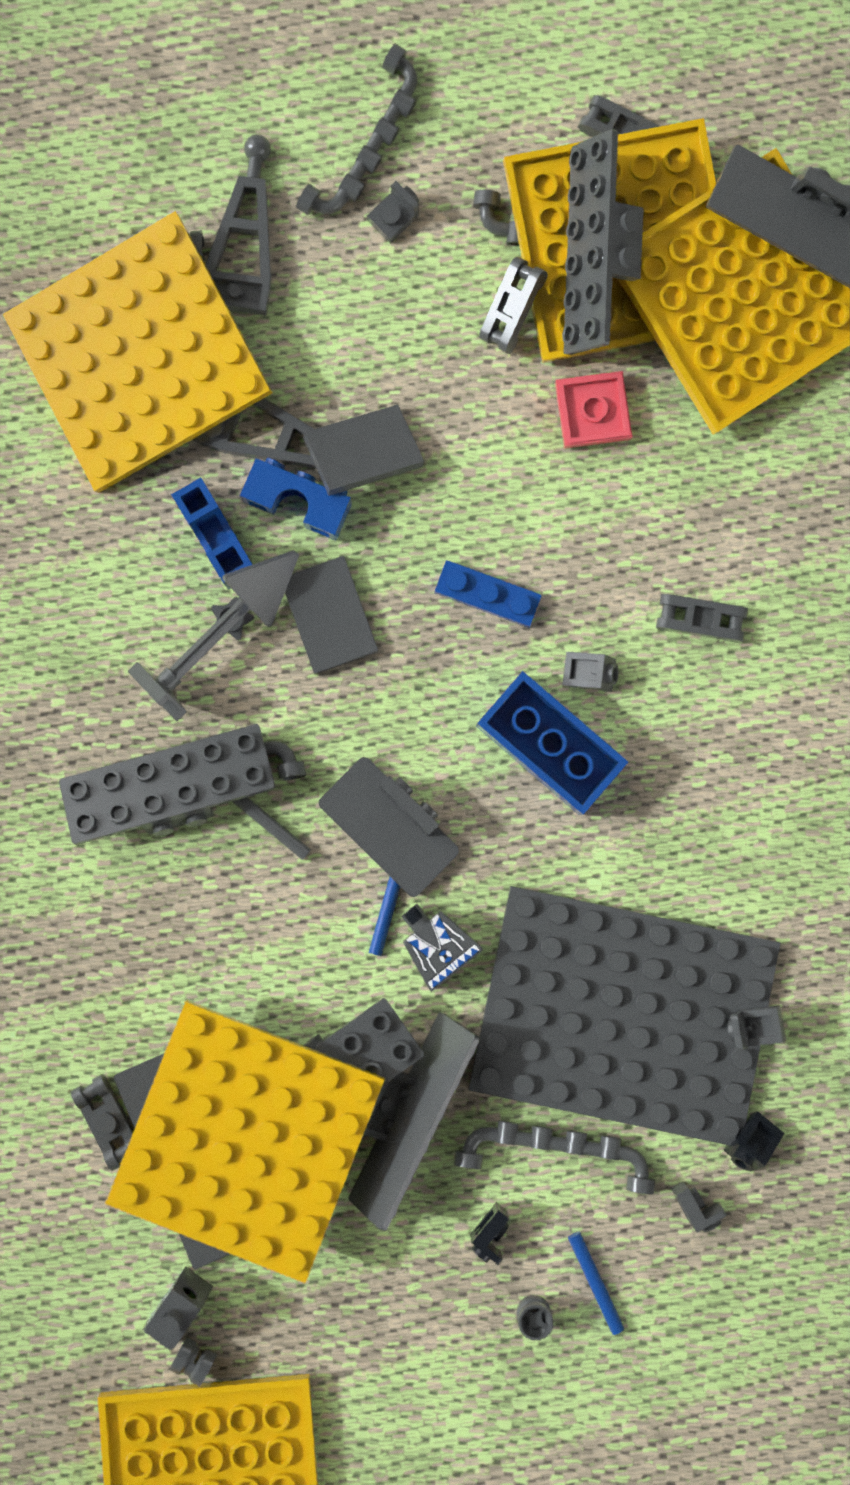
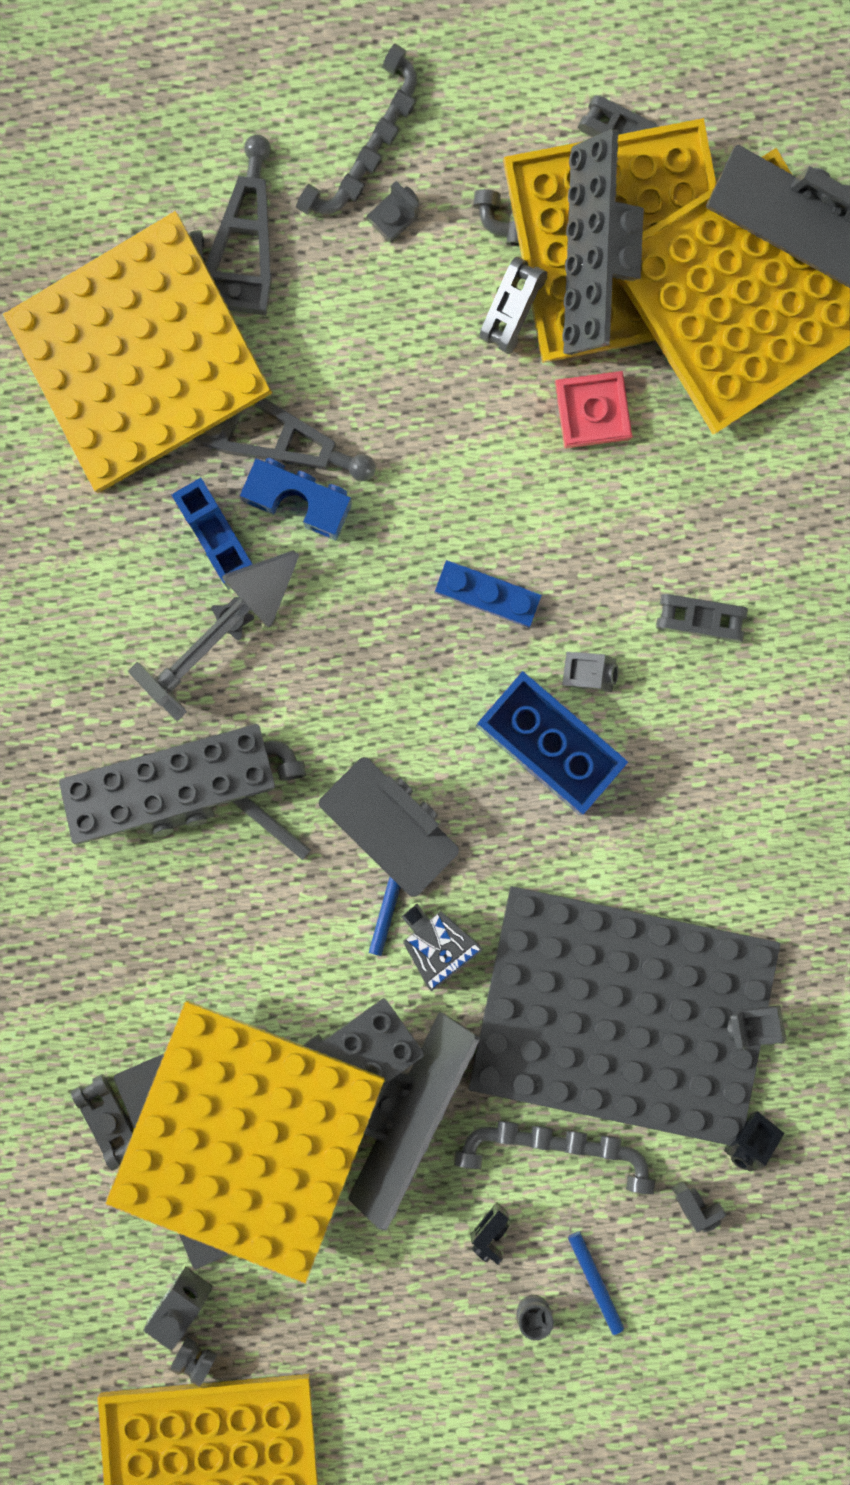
(329, 615): dark grey tile -> none
(363, 449): dark grey tile -> none

